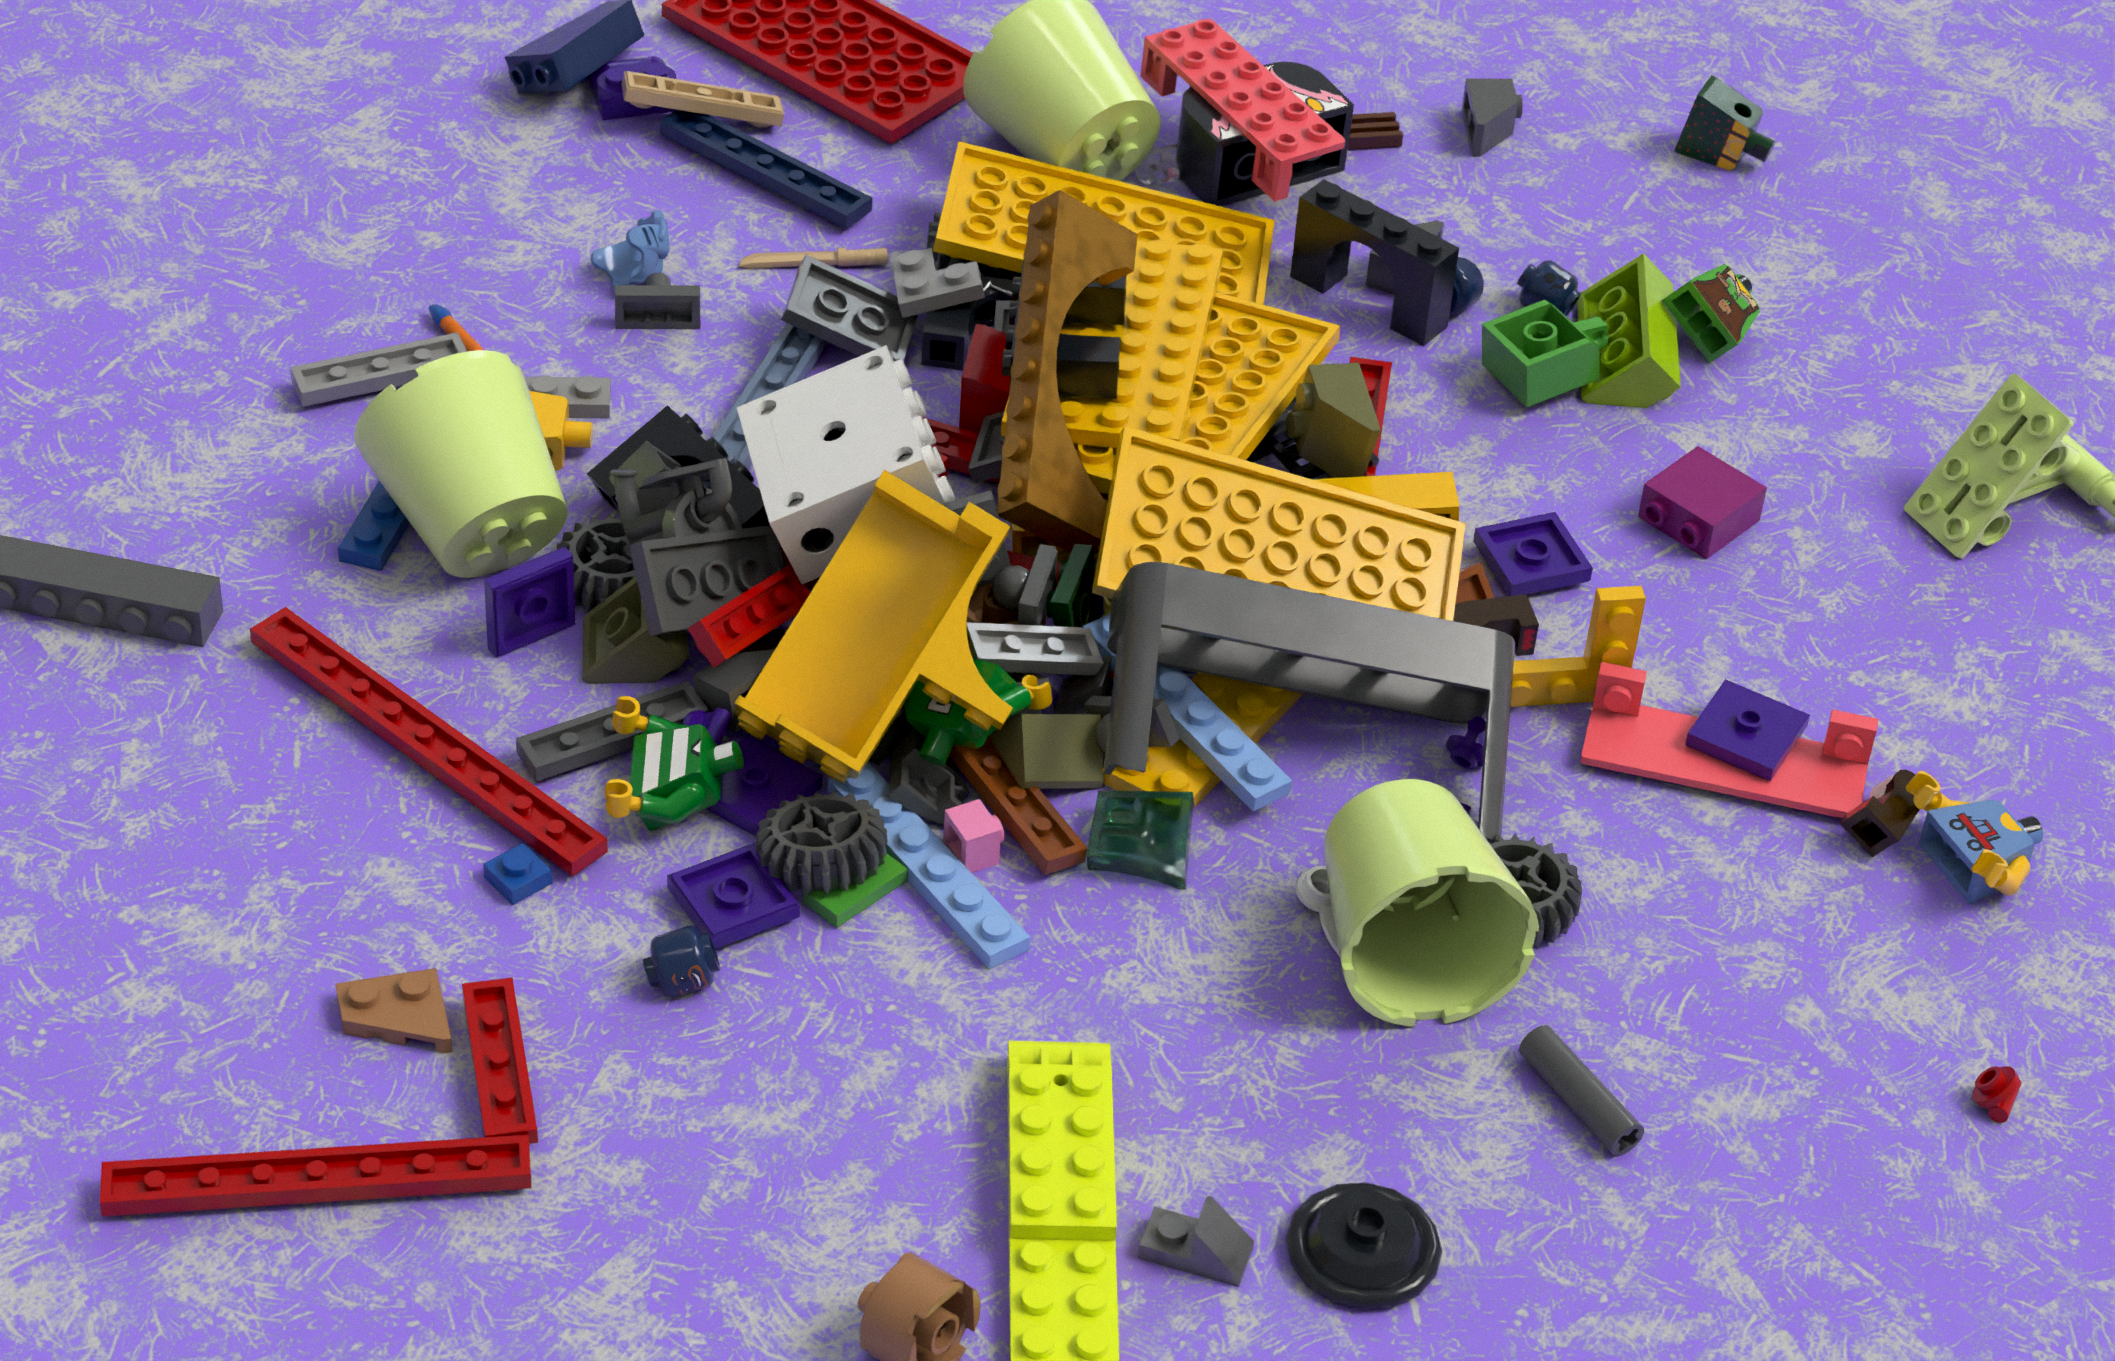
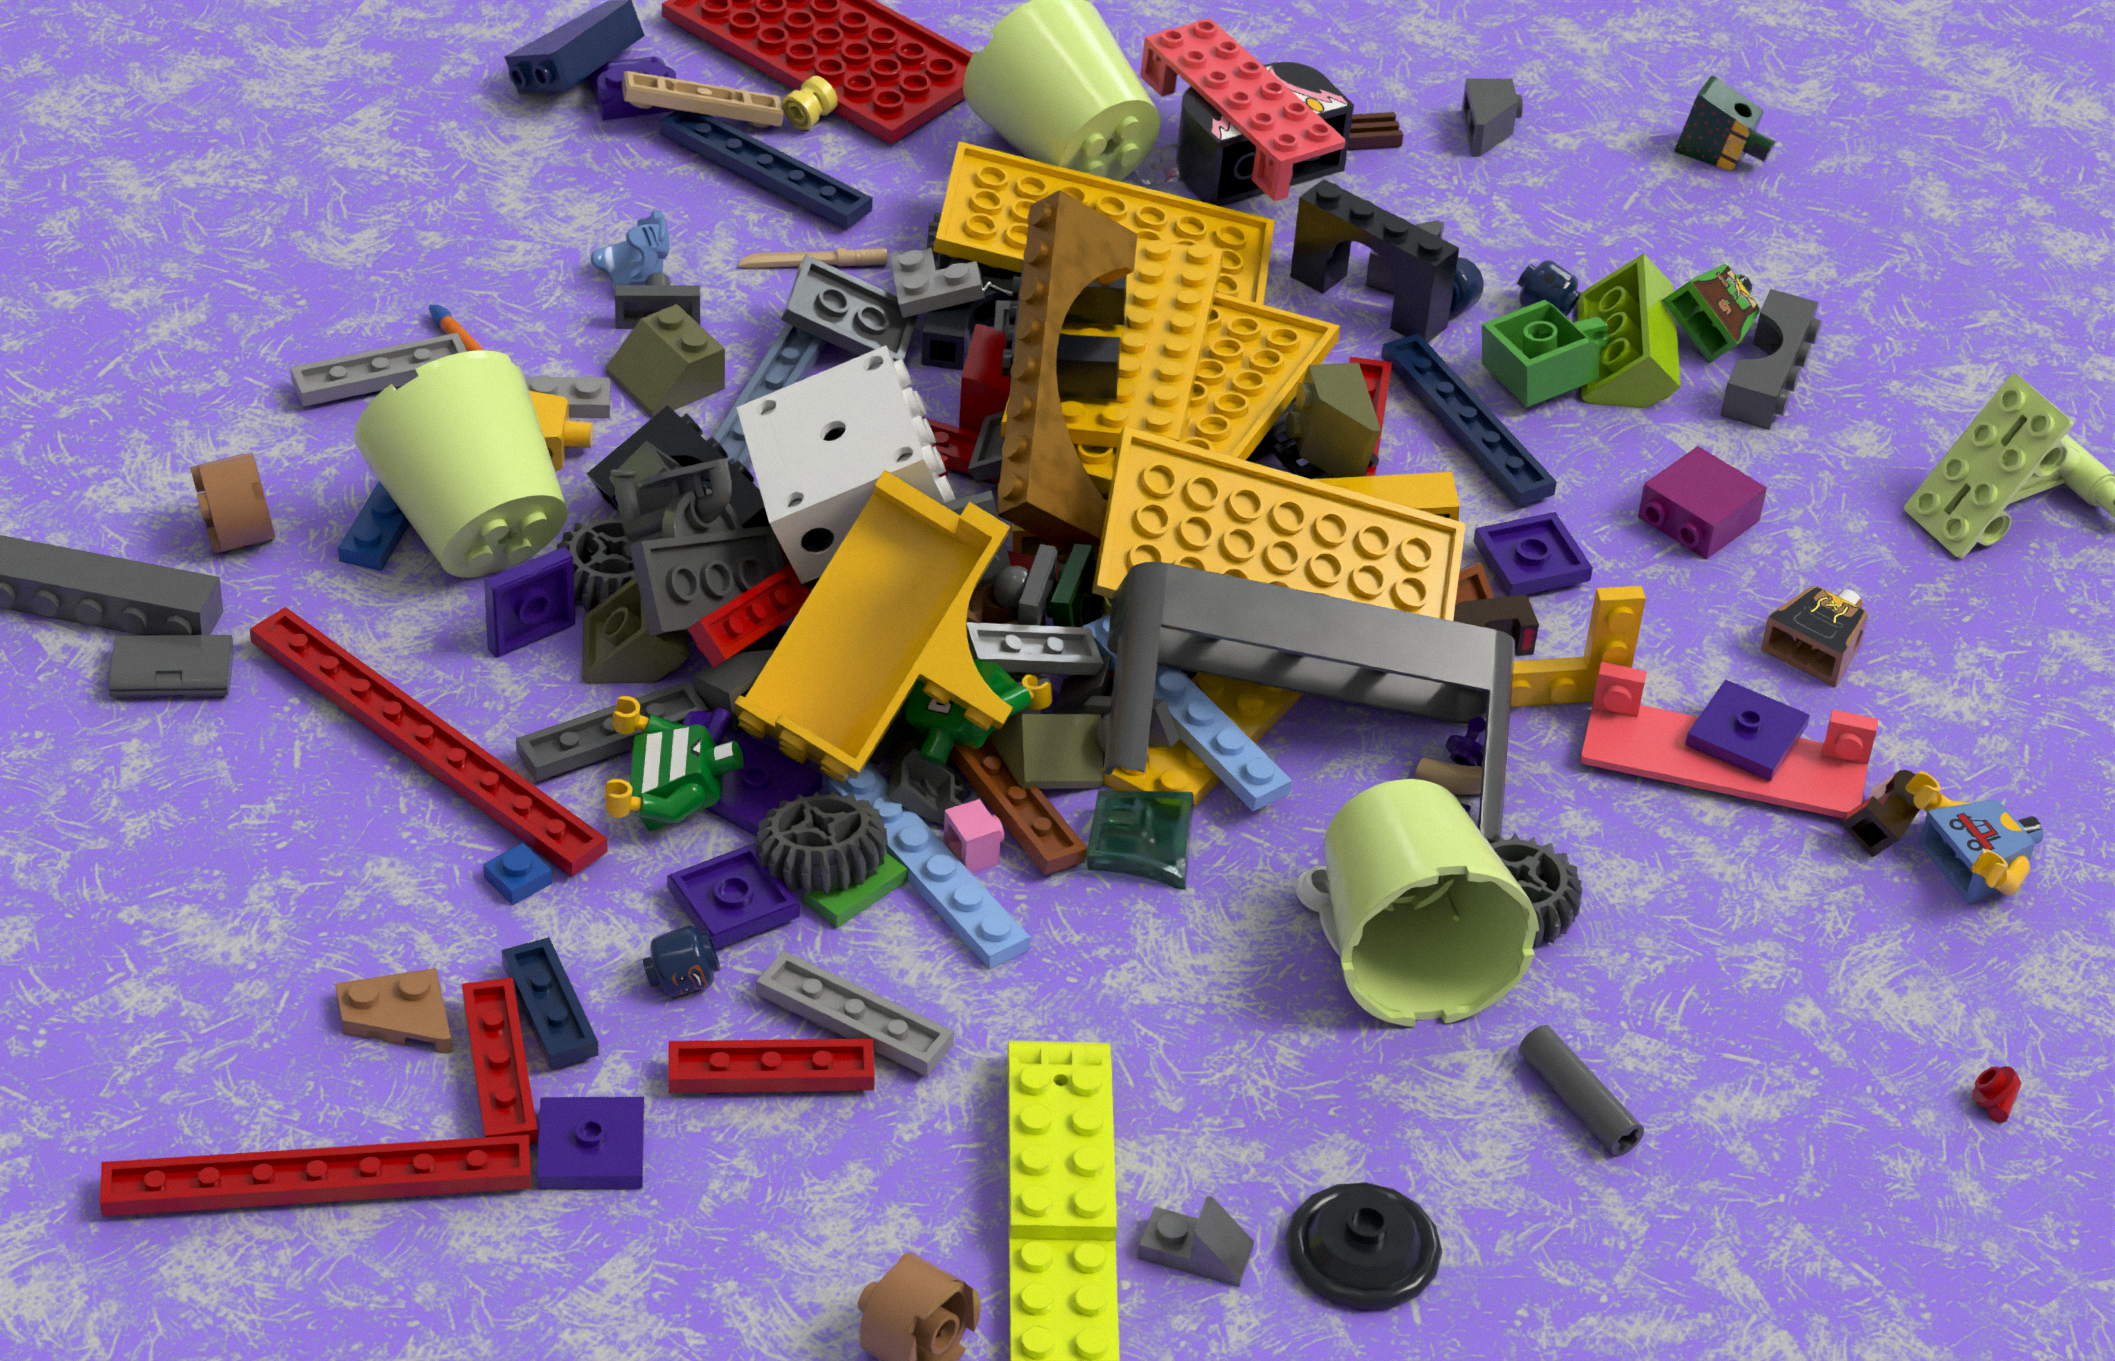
(171, 666): none -> dark grey piece
(232, 502): none -> medium nougat brick
(550, 1003): none -> dark blue plate
(590, 1142): none -> dark purple plate
(668, 362): none -> olive slope
(771, 1065): none -> red plate
(809, 103): none -> light yellow wheel
(855, 1012): none -> light grey plate
(1453, 777): none -> tan arm
(1469, 420): none -> dark blue plate
(1760, 385): none -> dark grey arch
(1817, 632): none -> torso

